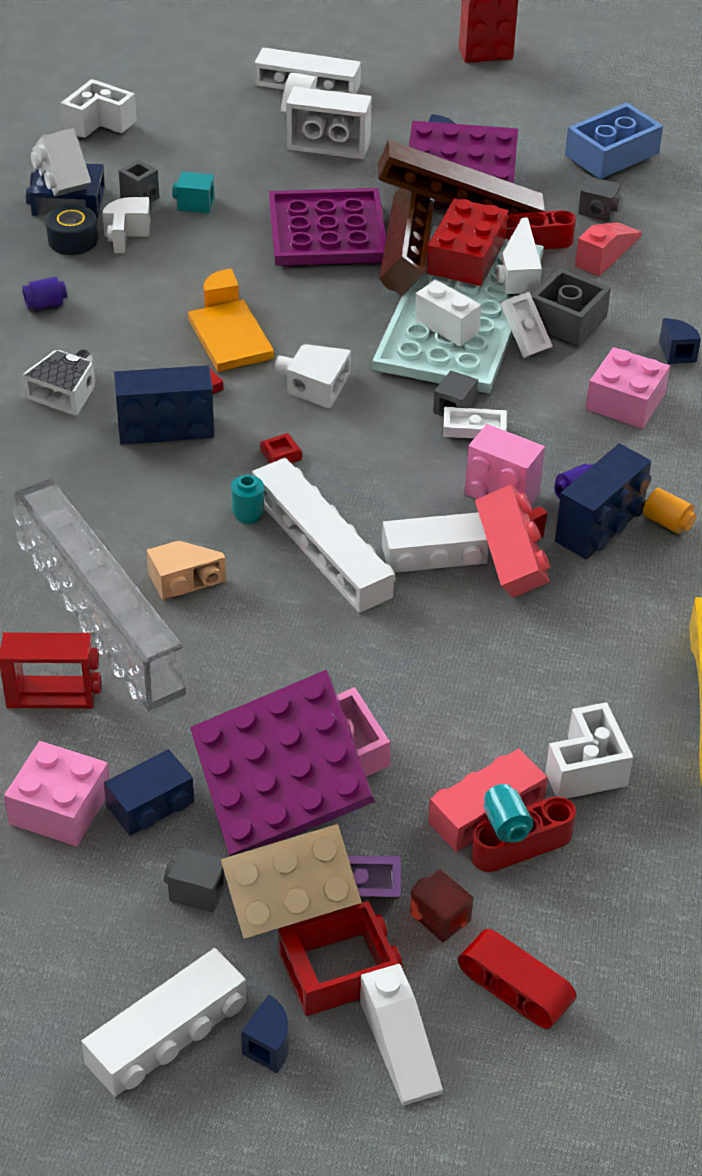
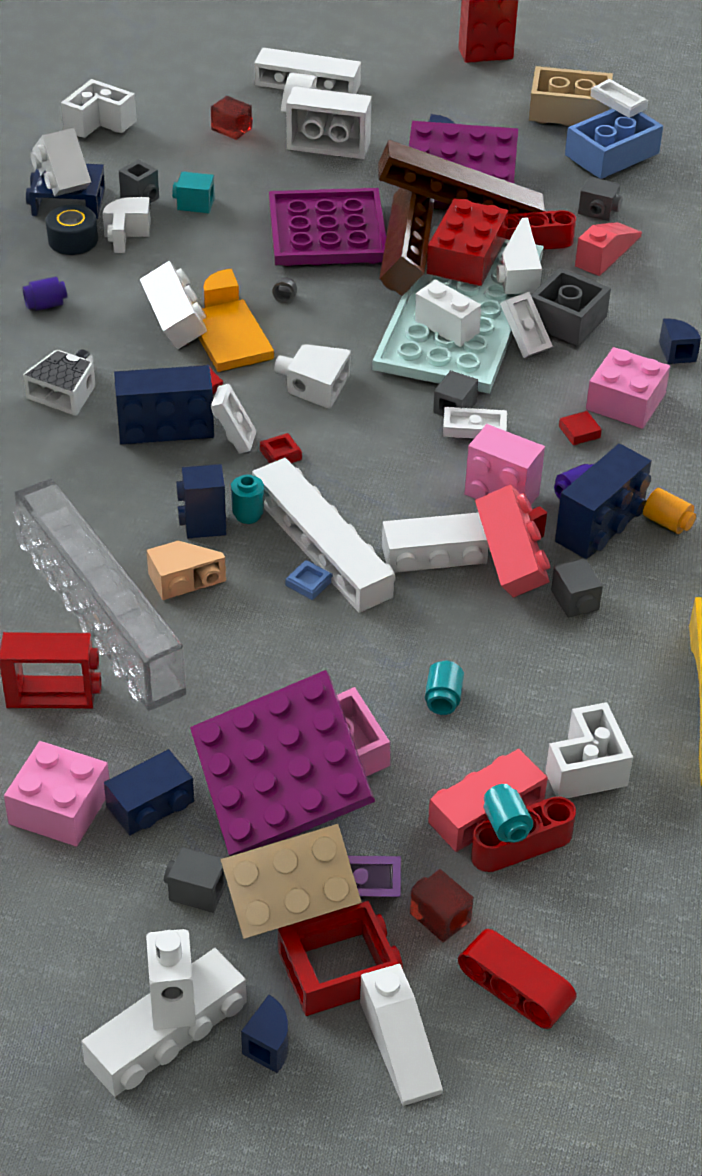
(170, 967): none -> white torso
(174, 304): none -> white brick
(204, 501): none -> dark blue brick
(231, 117): none -> clear red brick
(233, 418): none -> white plate
(287, 293): none -> dark grey hinge
(308, 579): none -> medium blue tile
(444, 687): none -> teal brick
(565, 95): none -> tan brick
(576, 588): none -> dark grey brick
(580, 428): none -> red tile
(619, 98): none -> white tile

